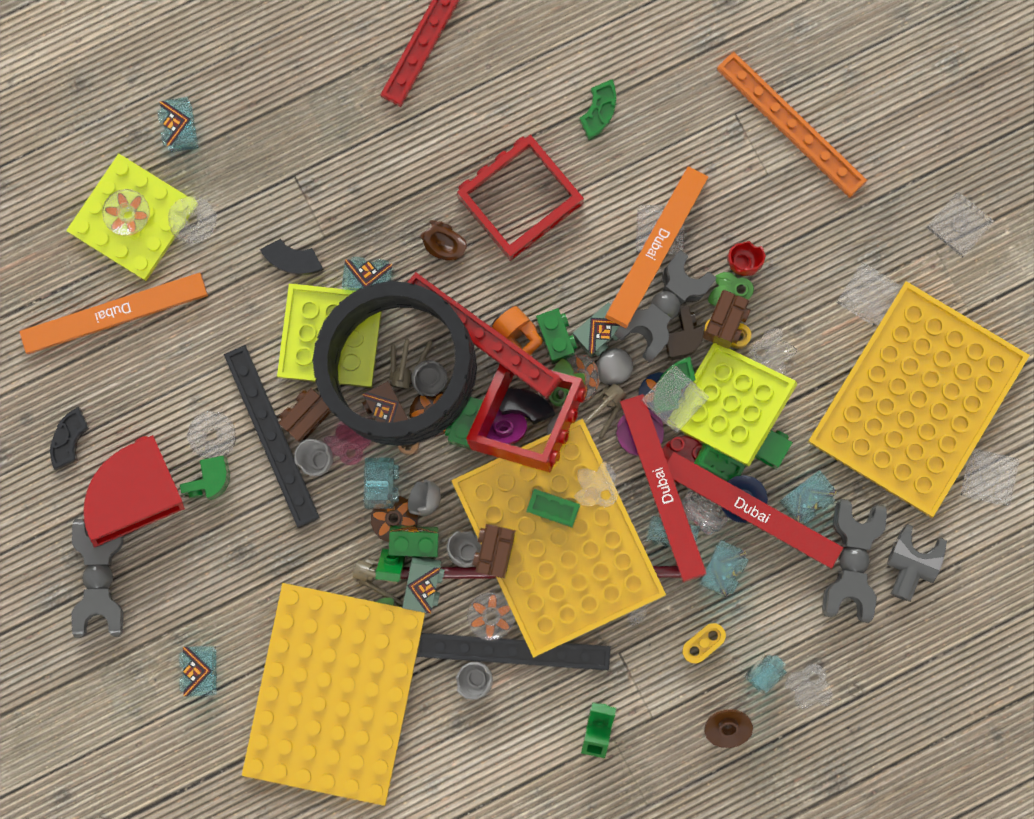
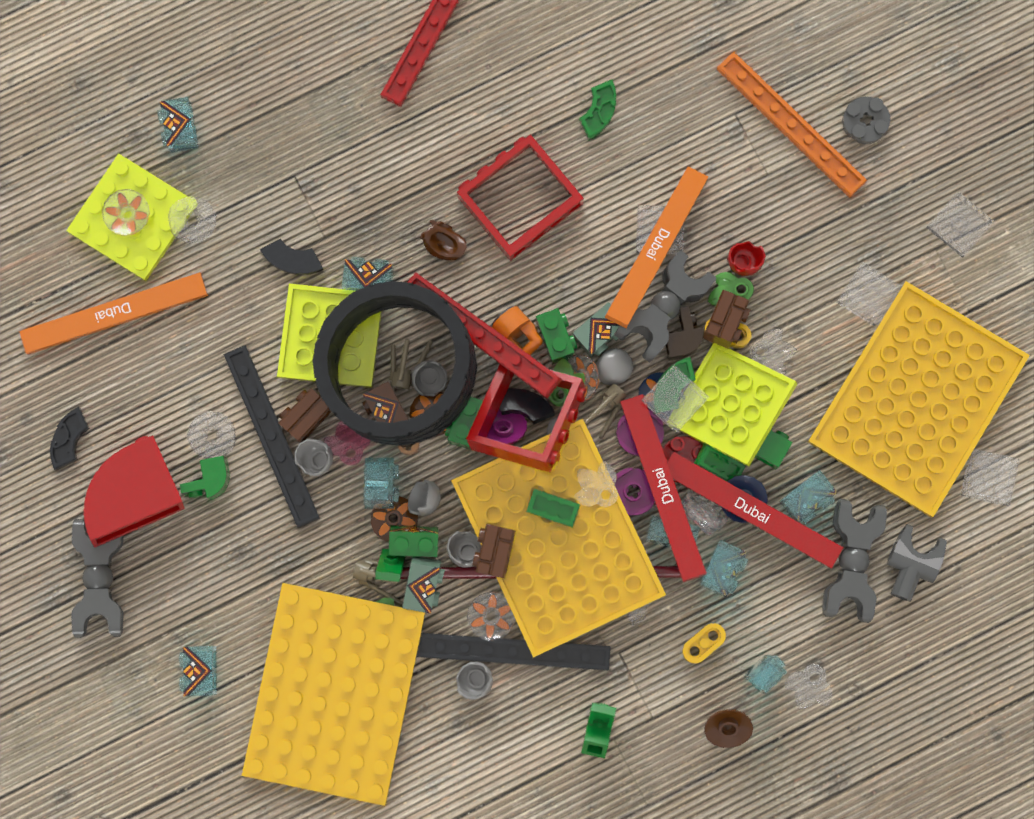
(635, 478): none -> magenta plate
(872, 108): none -> dark grey plate

